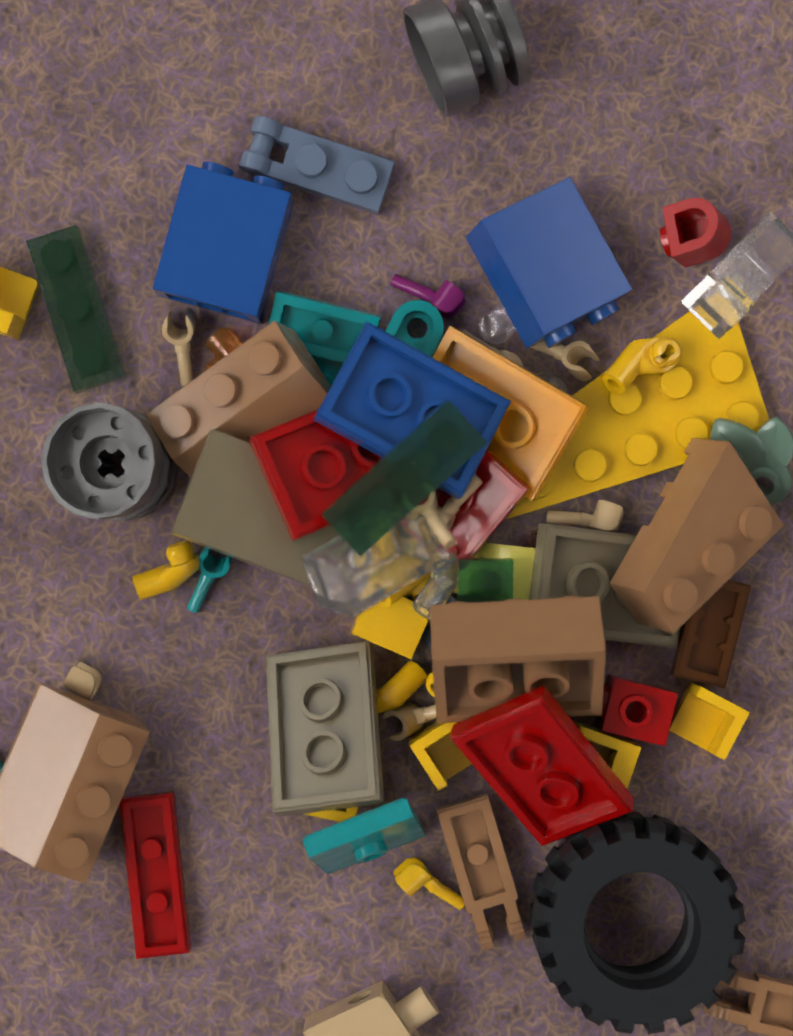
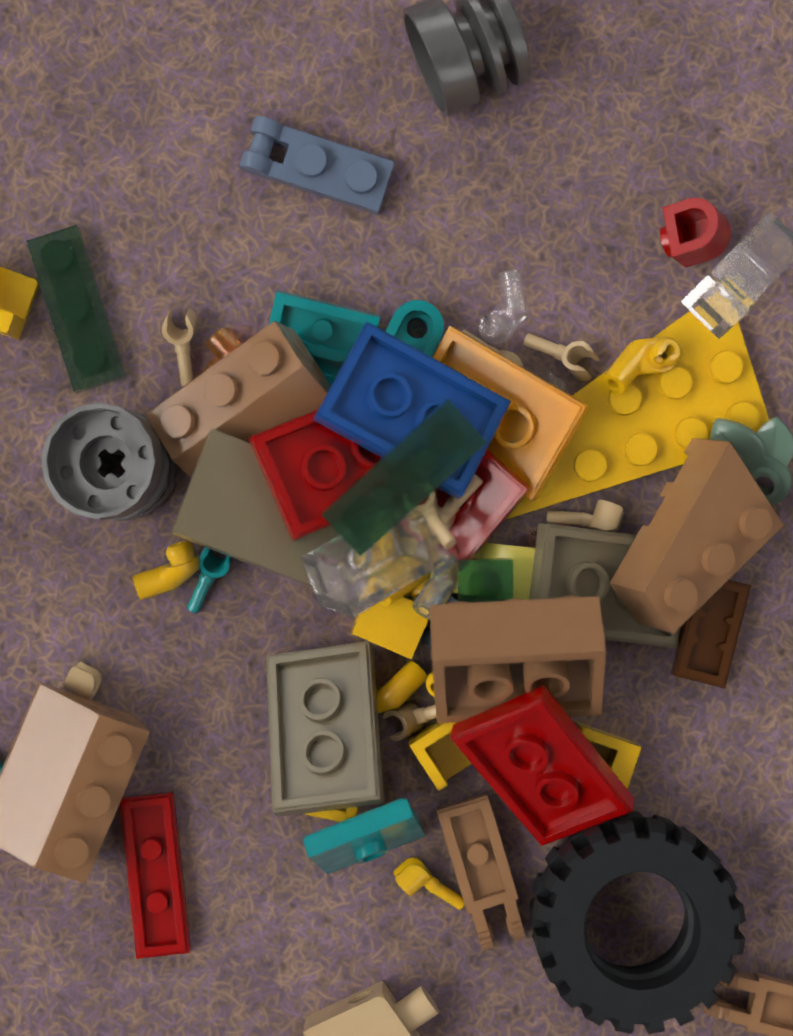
(224, 241): blue brick -> none
(446, 299): magenta hand -> none
(549, 264): blue brick -> none
(636, 710): red brick -> none
(708, 720): yellow panel -> none

